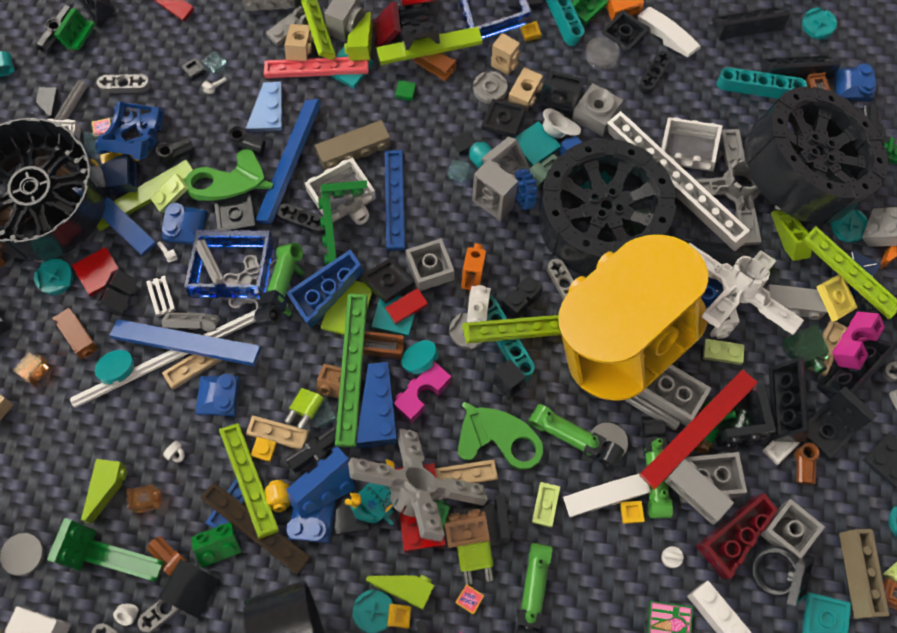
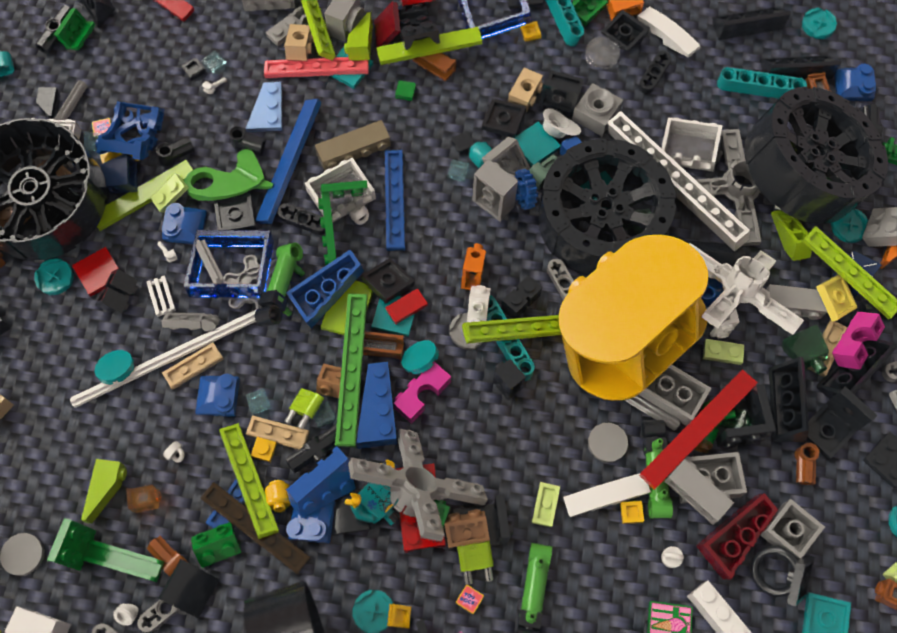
(31, 368): clear orange window -> none
(75, 334): window -> none
(125, 226): blue tile -> none
(129, 88): light grey beam -> none
(186, 342): tile -> none
(258, 401): none -> clear light blue tile
(407, 588): lime slope -> none
(431, 254): light grey piece -> none
(472, 472): tan tile -> none
(488, 425): bright green animal -> none
(490, 86): light grey tile -> none
(505, 54): tan brick -> none
(591, 444): bright green piece -> none
(779, 450): white tile -> none
(863, 573): dark tan brick -> none

